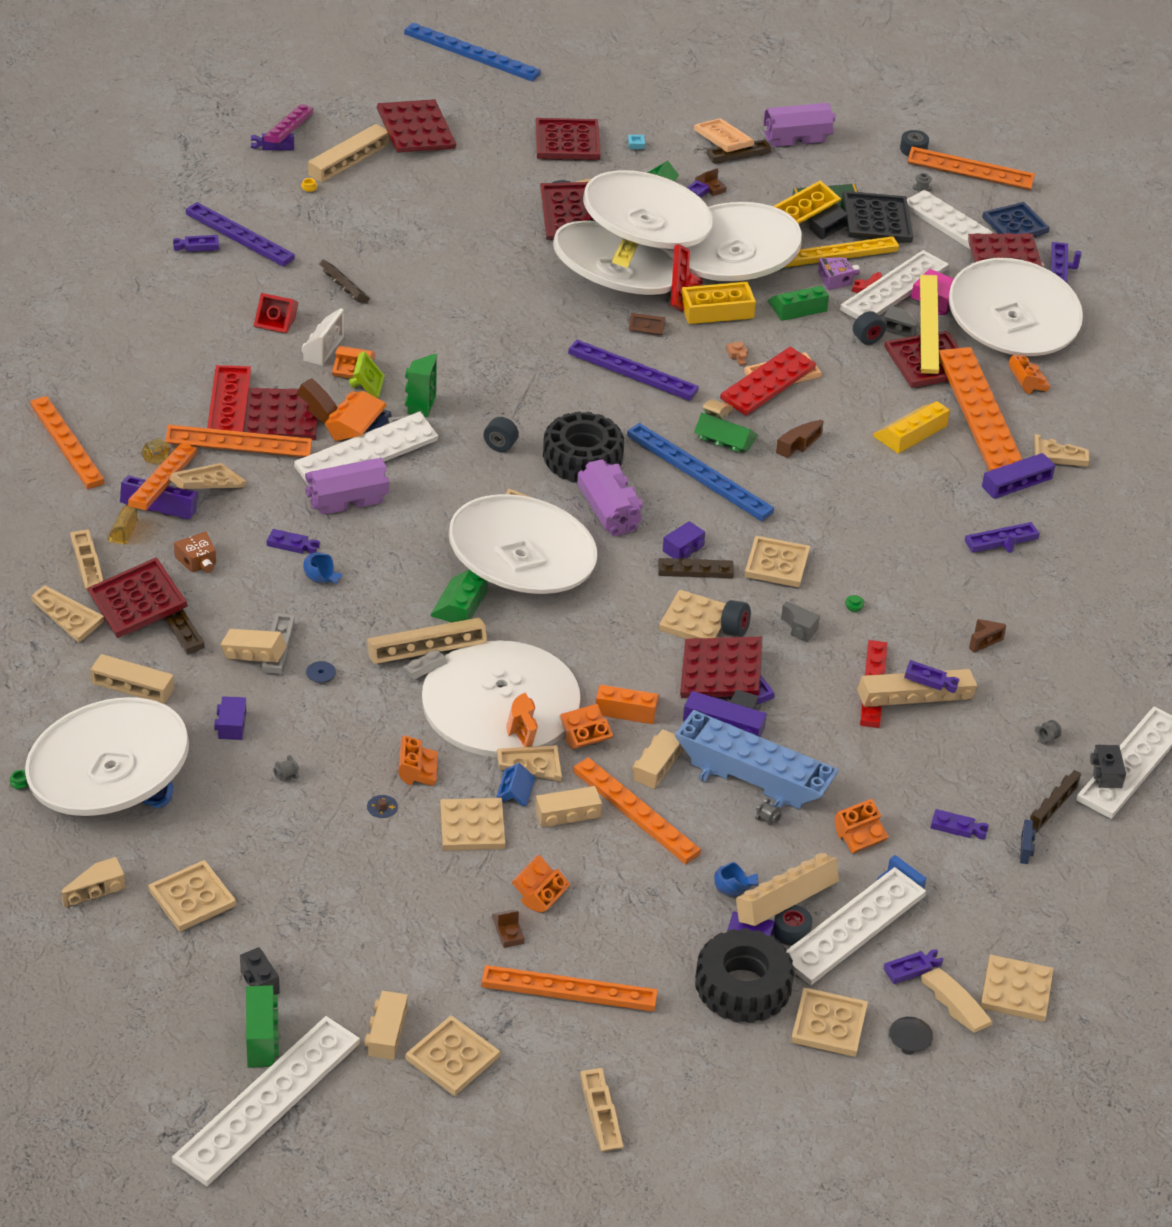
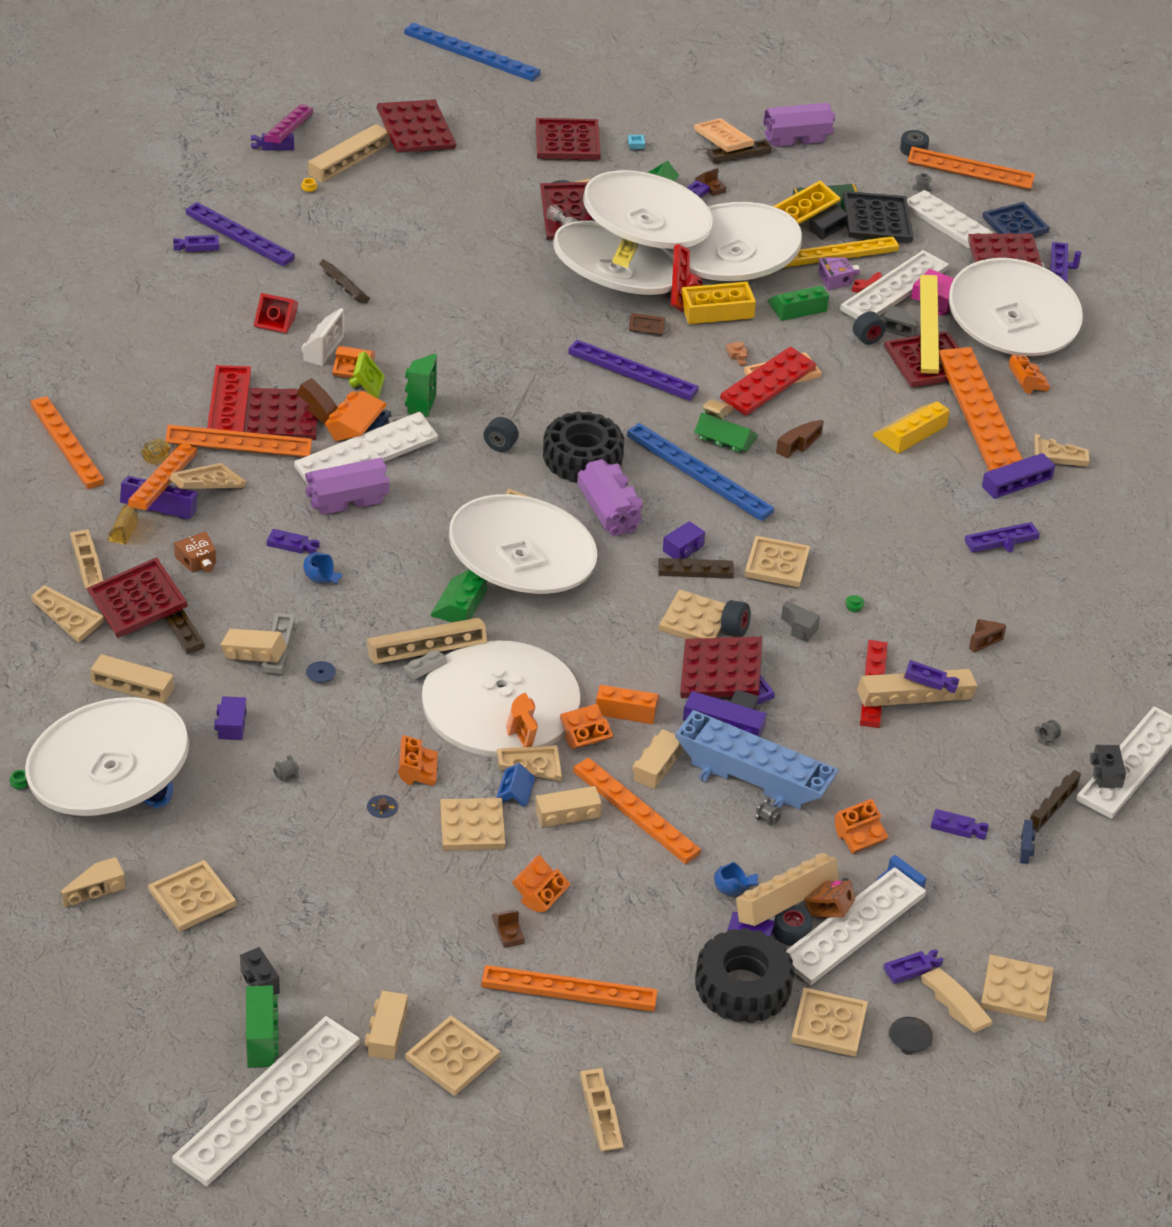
(556, 214): none -> clear piece
(831, 899): none -> dark orange torso

